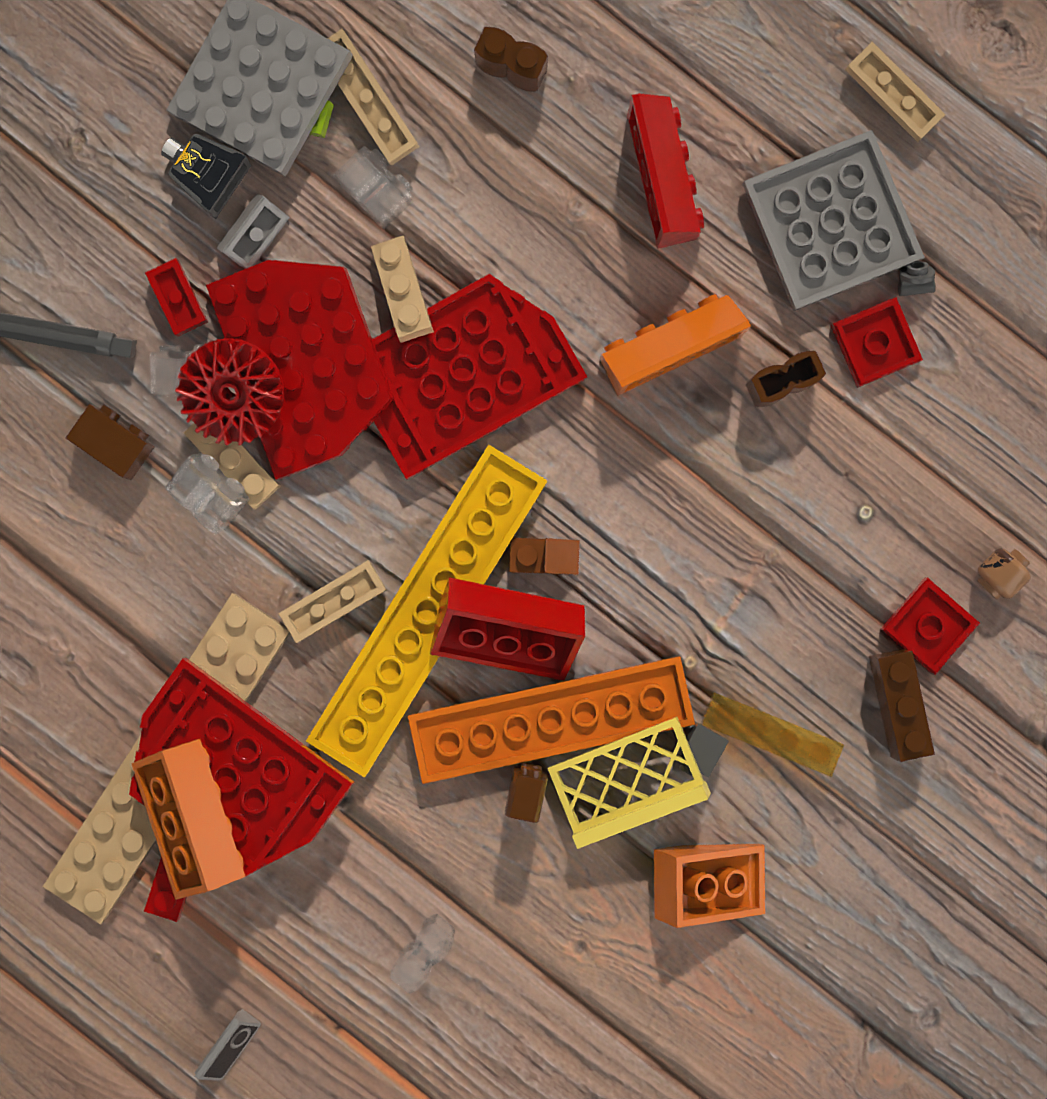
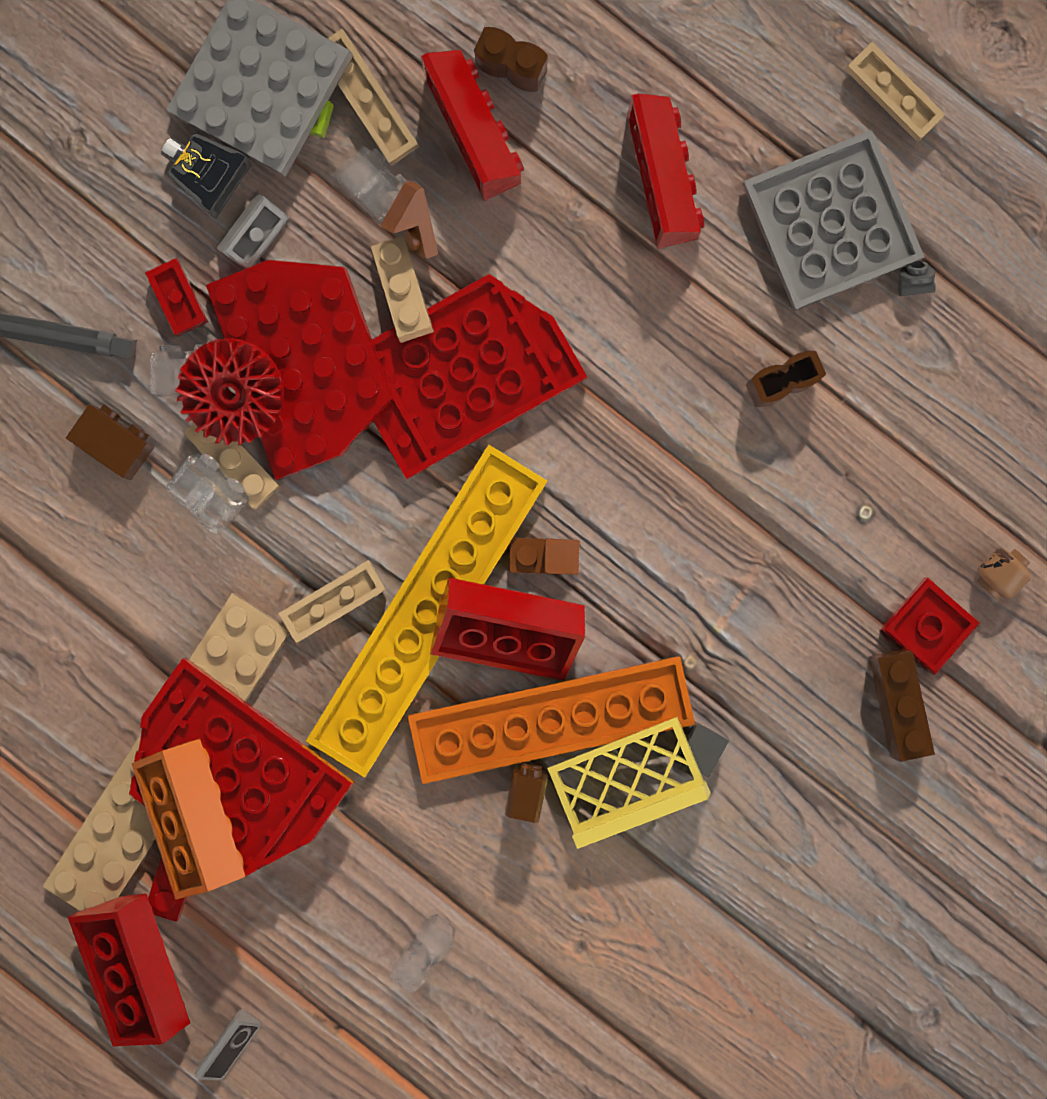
(129, 971): none -> red slope
(412, 213): none -> dark orange slope
(471, 122): none -> red slope
(674, 343): orange slope -> none
(708, 883): orange slope -> none
(772, 734): clear yellow plate -> none
(876, 342): red tile -> none

